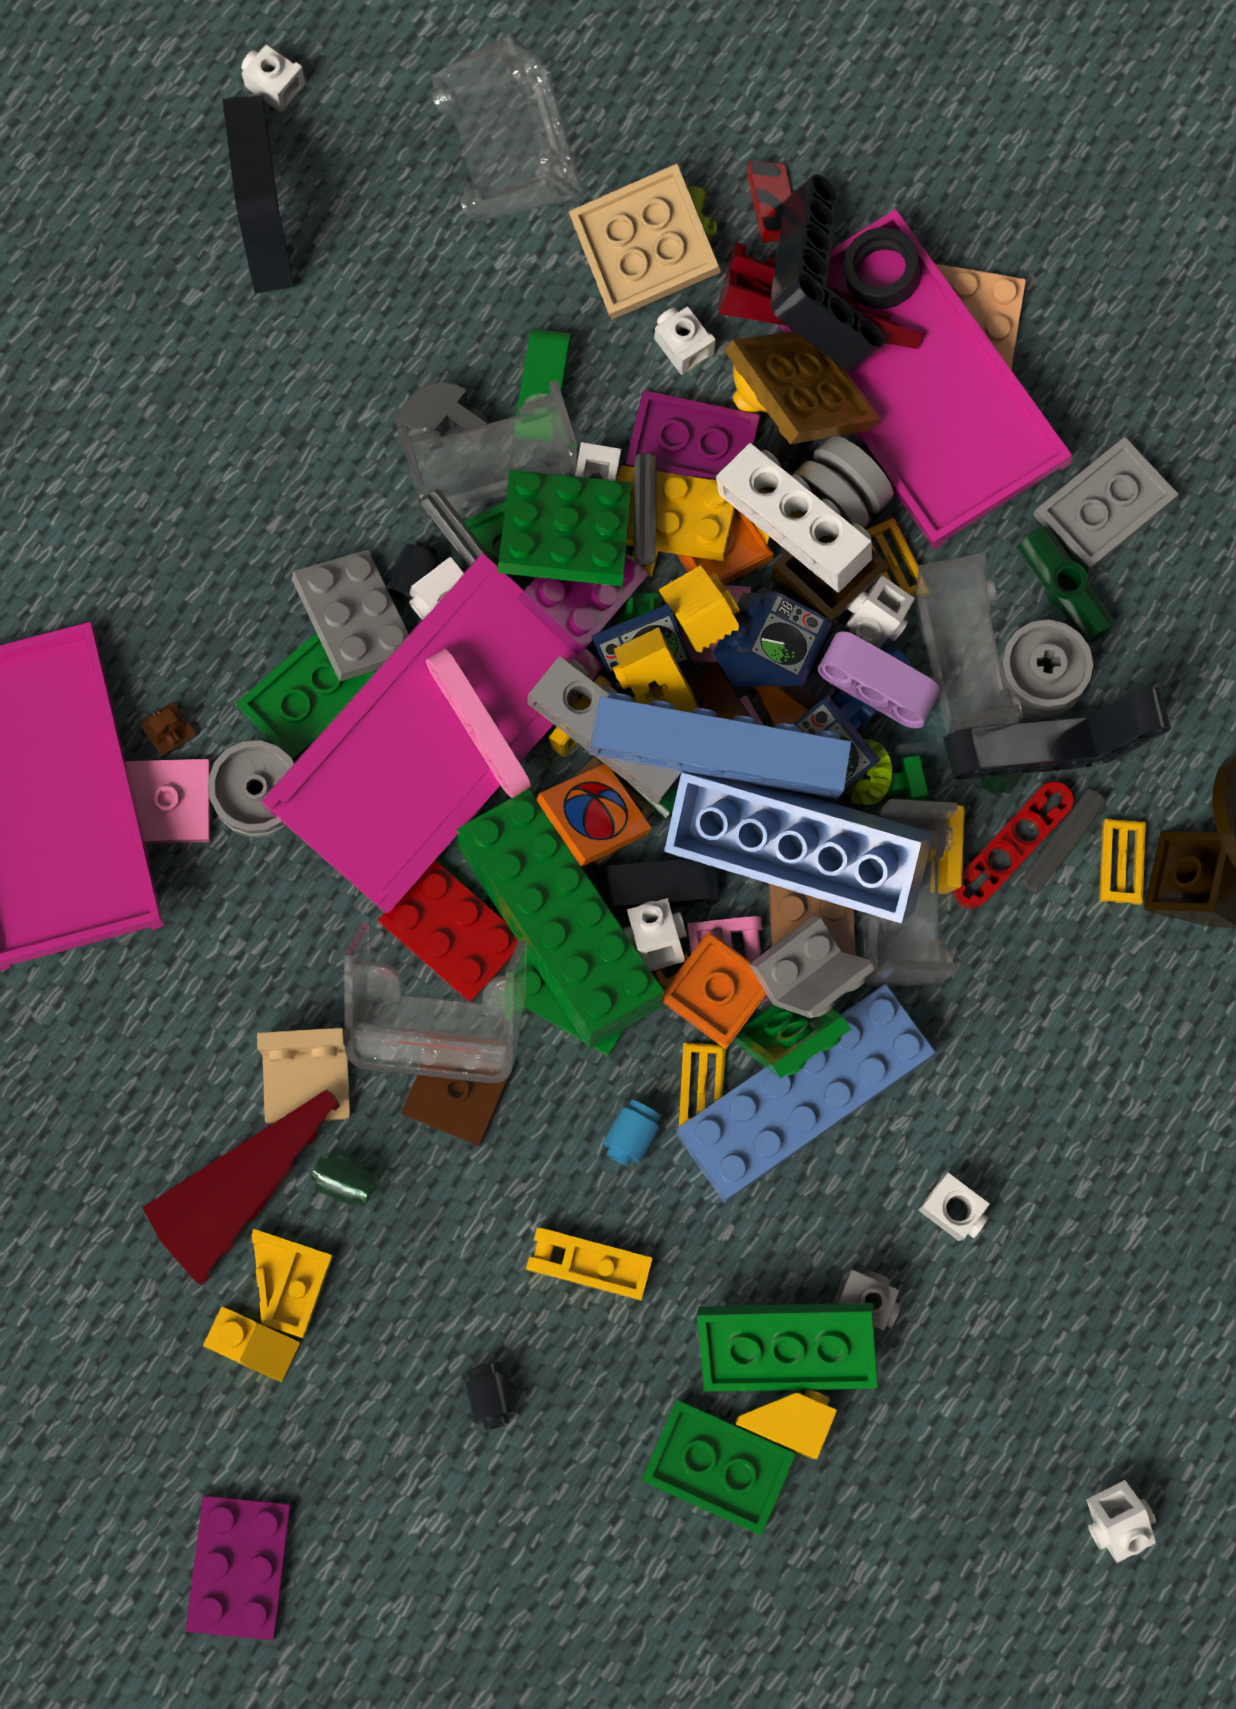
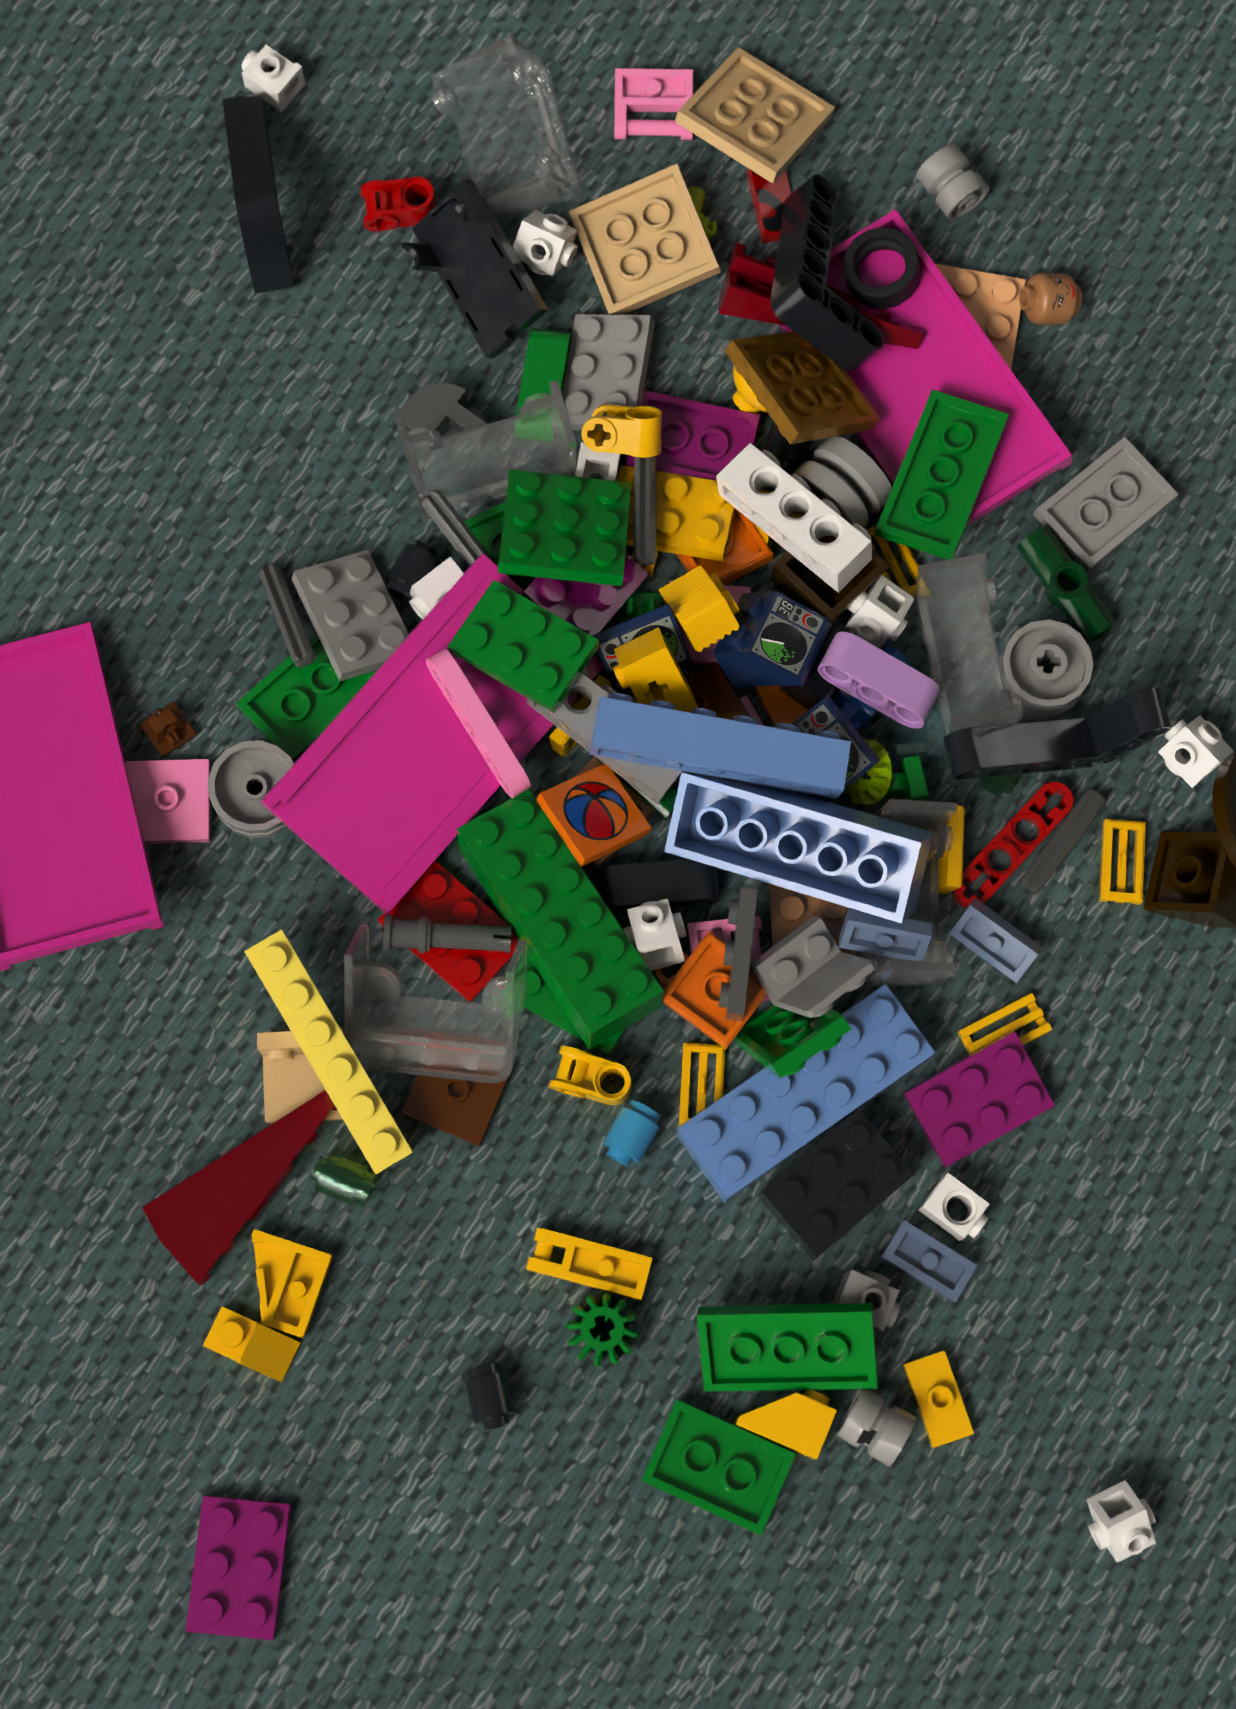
(287, 615): none -> dark grey axle
(328, 1051): none -> light yellow arch
(395, 202): none -> red piece
(423, 934): none -> dark grey pin
(477, 268): none -> black piece
(523, 646): none -> green plate
(545, 243): none -> white brick
(588, 1077): none -> yellow piece
(606, 363): none -> light grey plate
(615, 1334): none -> green gear
(625, 430): none -> yellow piece
(651, 92): none -> bright pink plate
(687, 350): white brick -> none
(738, 954): none -> dark grey plate
(755, 115): none -> tan plate
(835, 1184): none -> black brick
(876, 1426): none -> light grey wheel
(885, 937): none -> sand blue plate
(929, 1261): none -> sand blue plate
(938, 1399): none -> yellow plate
(942, 475): none -> green plate
(949, 177): none -> light grey wheel
(978, 1098): none -> magenta plate
(995, 940): none -> sand blue plate
(1036, 1014): none -> yellow tile
(1050, 298): none -> medium nougat head
(1194, 750): none -> white brick

